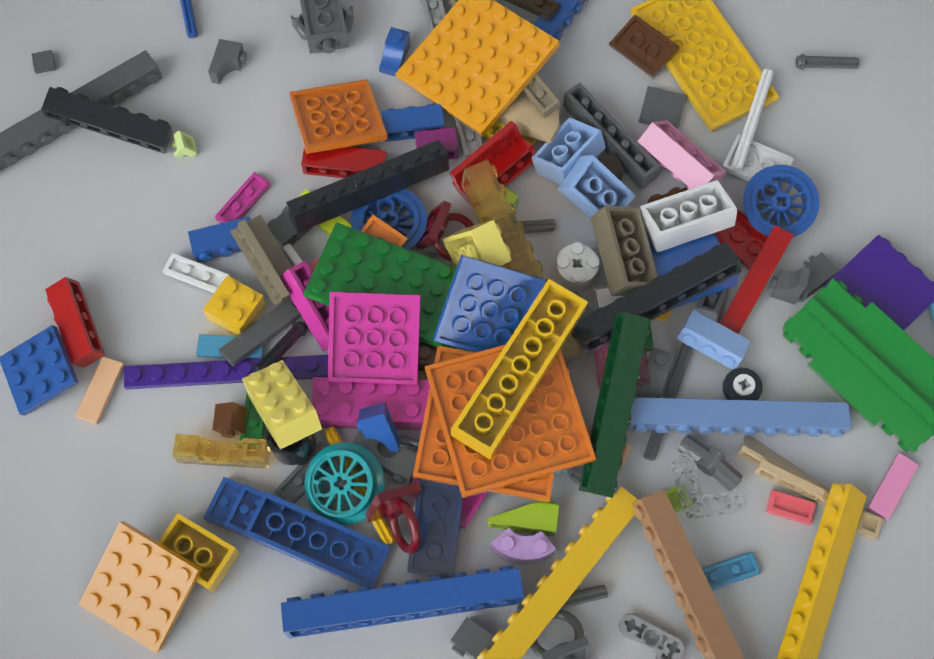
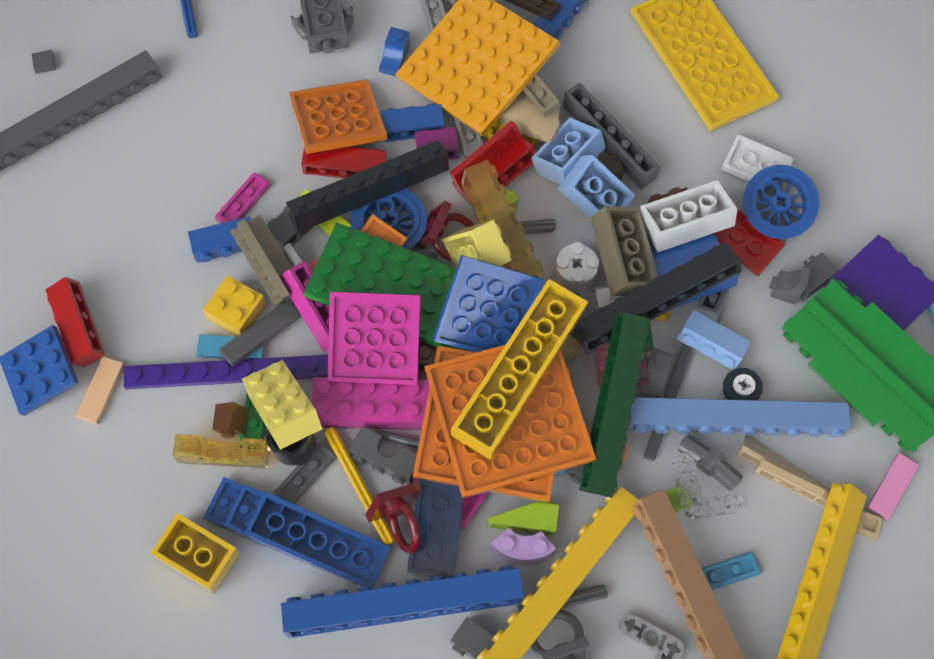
(107, 120): black brick -> none
(140, 586): light orange plate -> none
(184, 144): yellowish green tile -> none
(194, 273): white plate -> none
(227, 58): dark grey arch -> none
(287, 341): black axle -> none
(313, 483): teal piece -> none
(378, 425): blue arch -> none
(644, 46): reddish brown tile -> none
(662, 106): dark grey tile -> none
(680, 155): bright pink brick -> none
(752, 120): white axle -> none
(756, 279): red tile -> none
(790, 507): coral tile -> none
(826, 62): dark grey axle -> none

